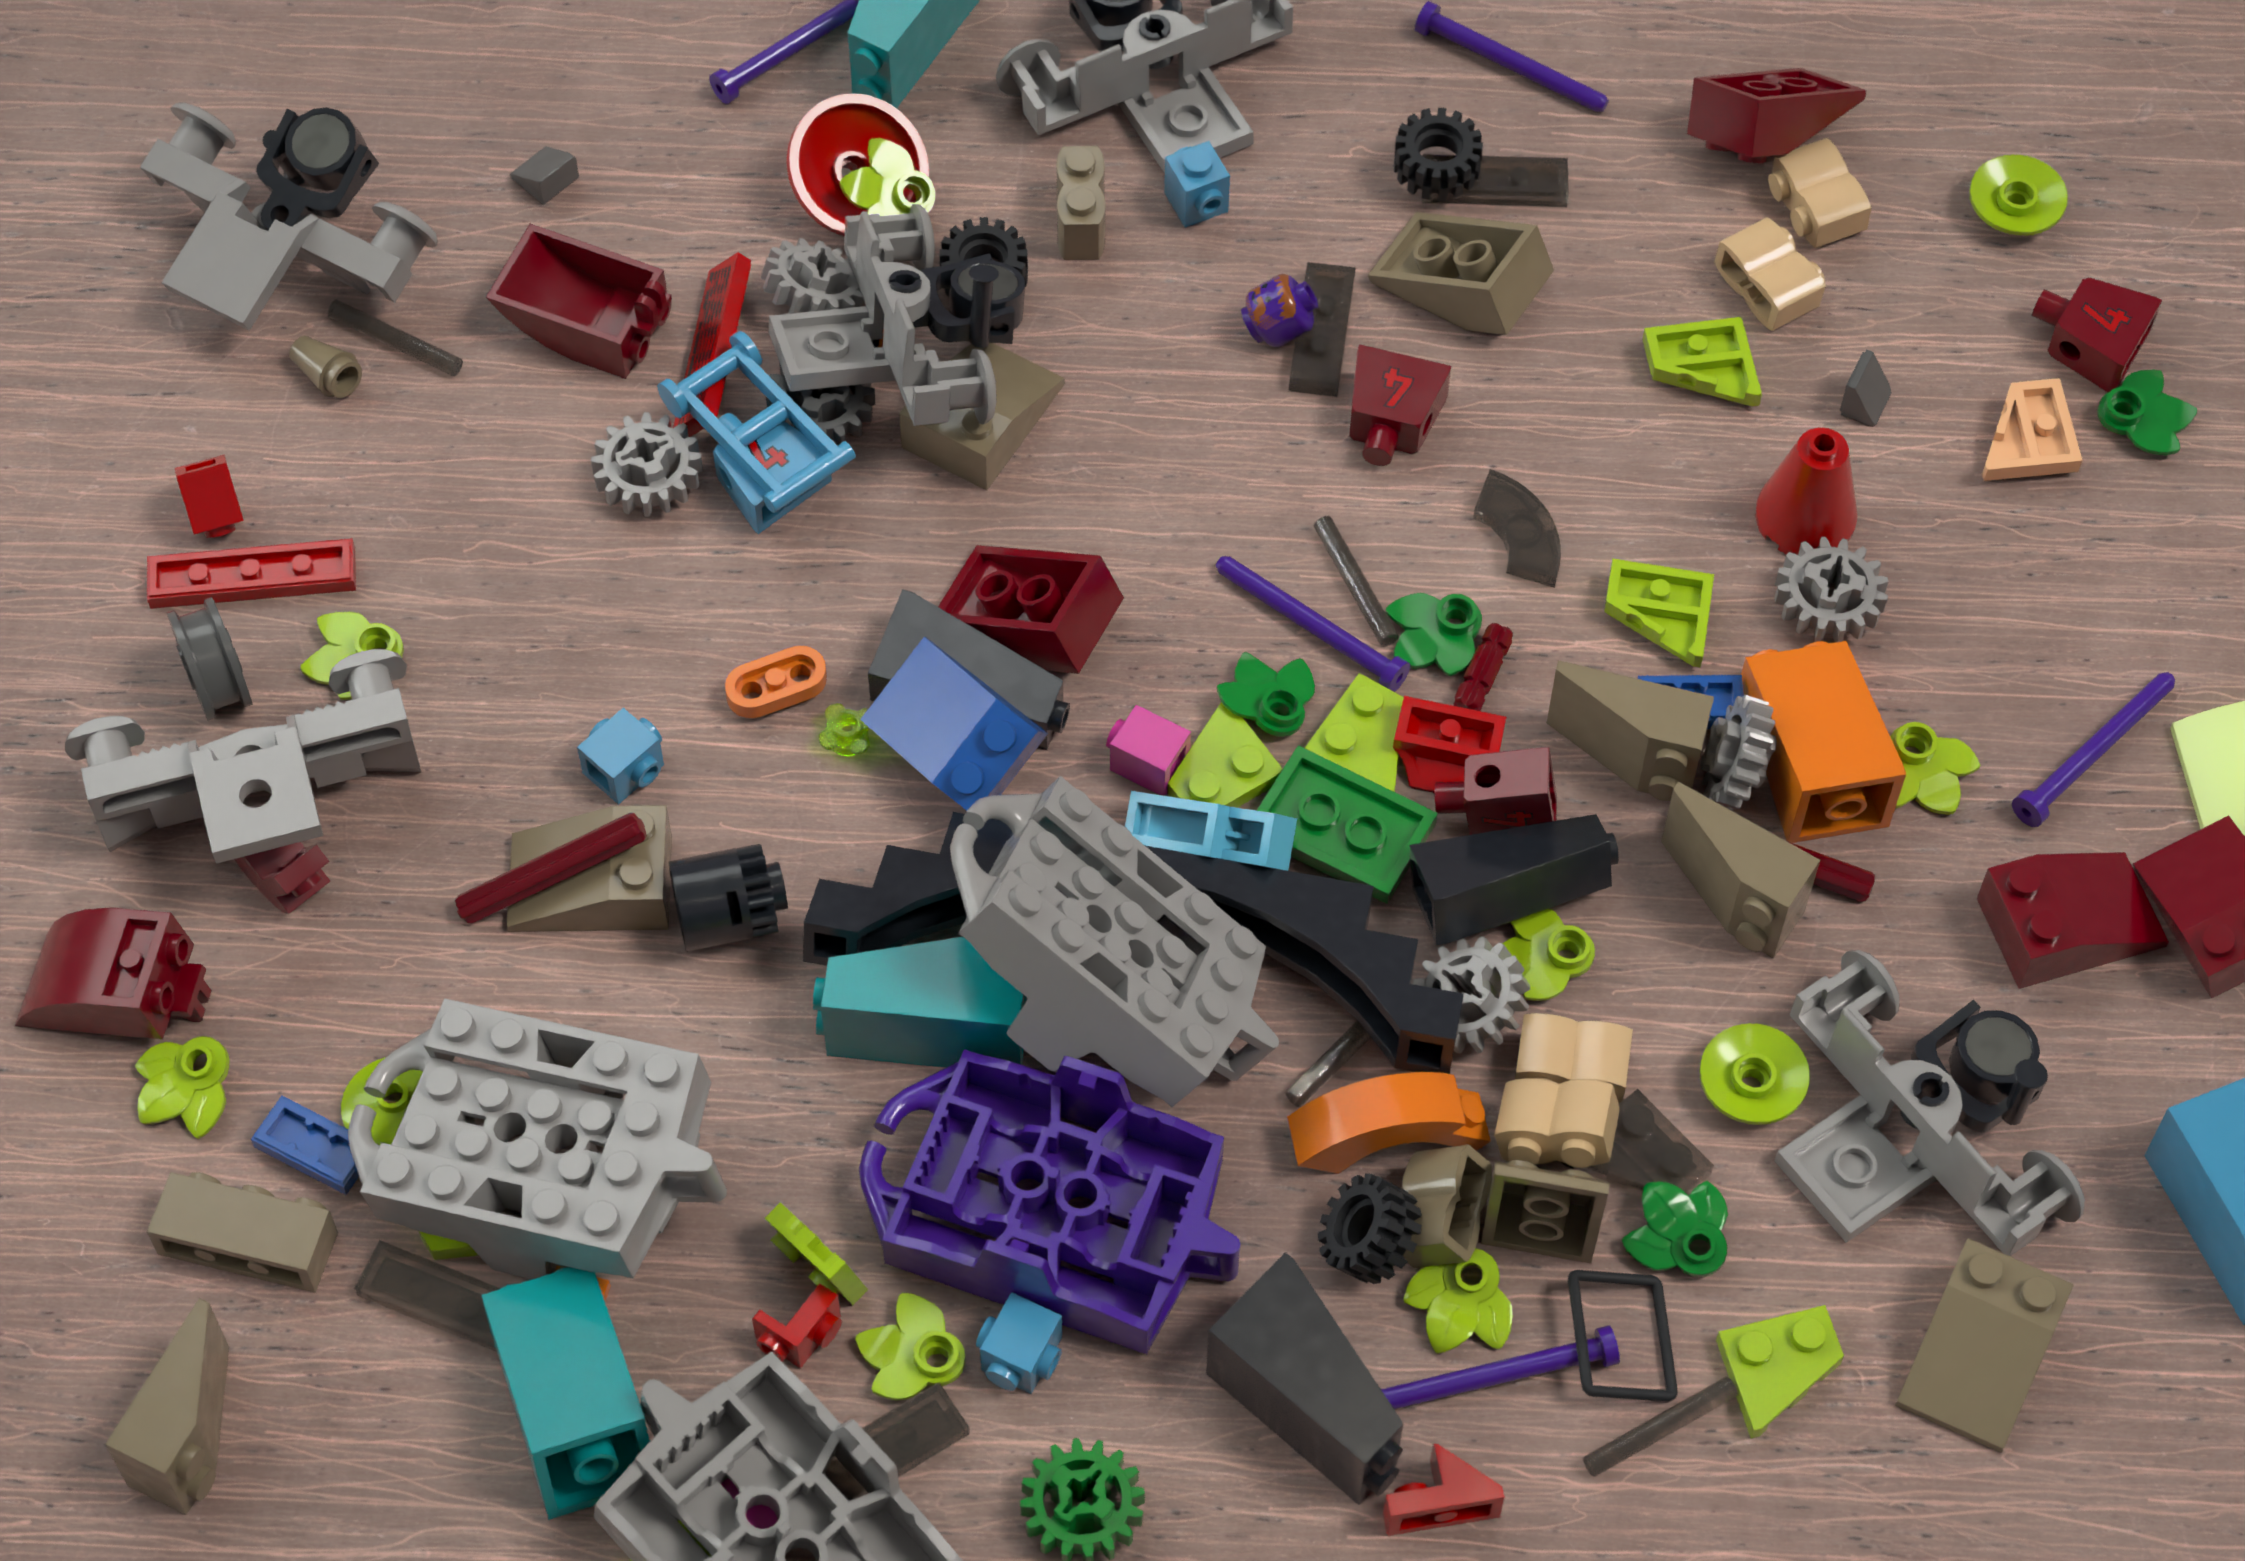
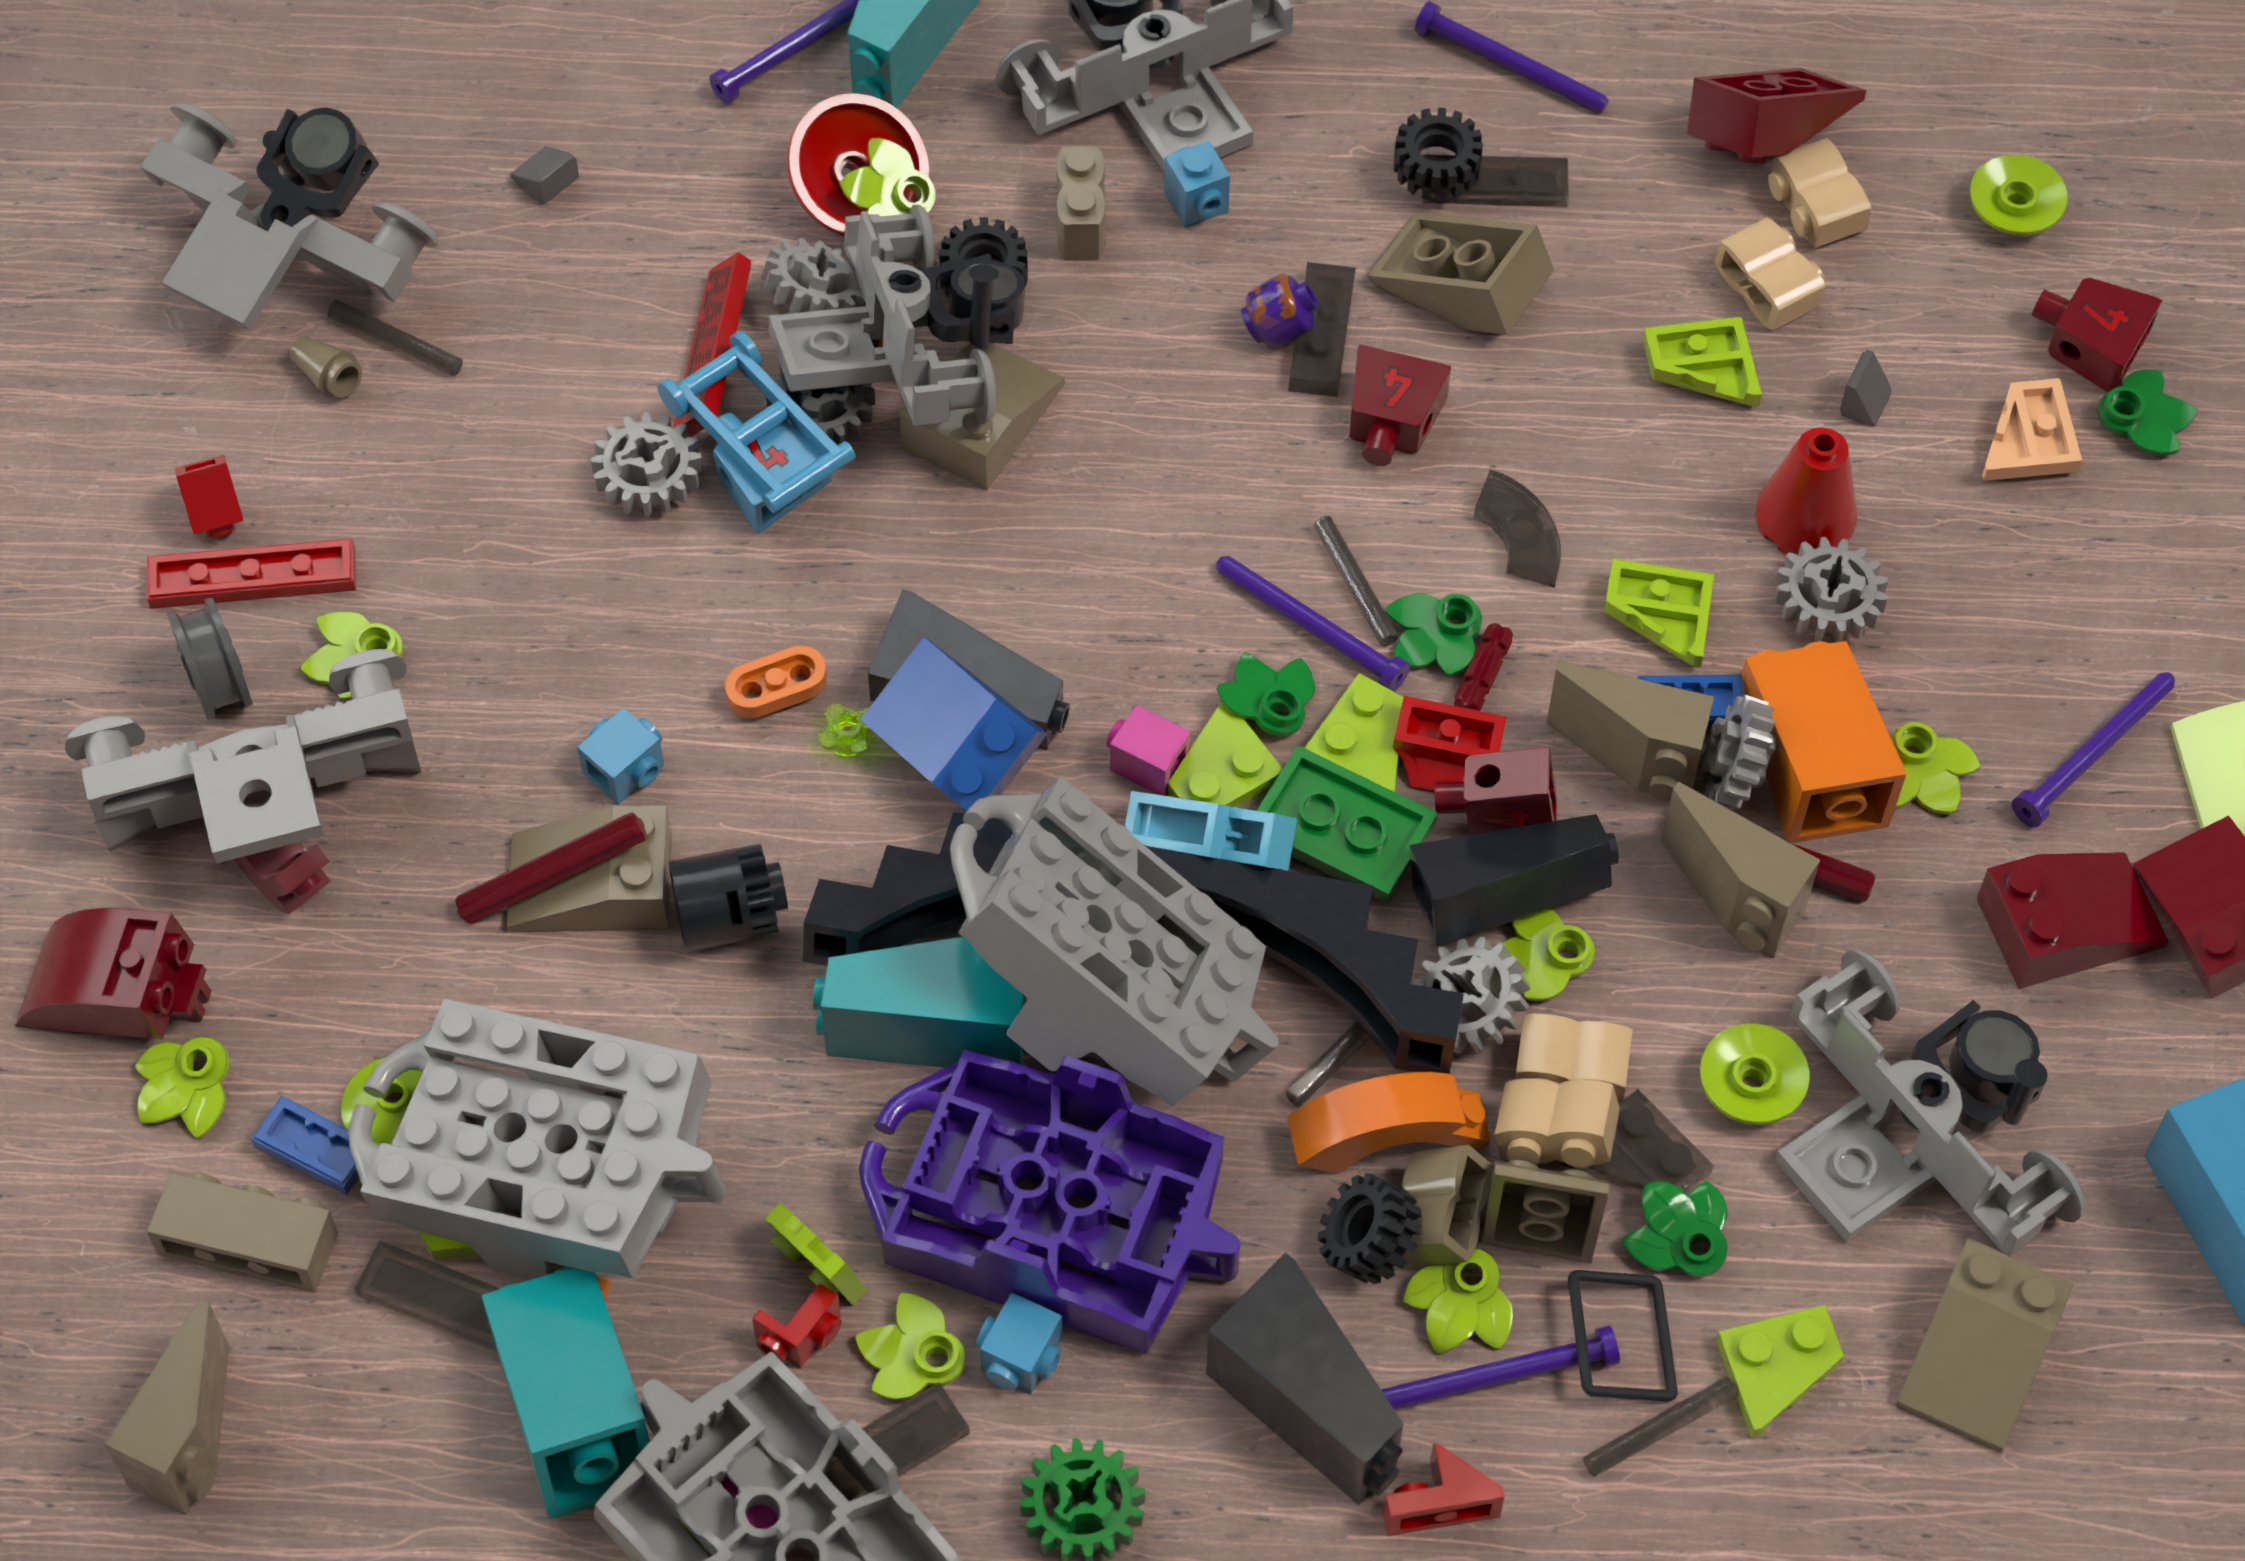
(582, 299): dark red piece -> none
(1036, 602): dark red slope -> none

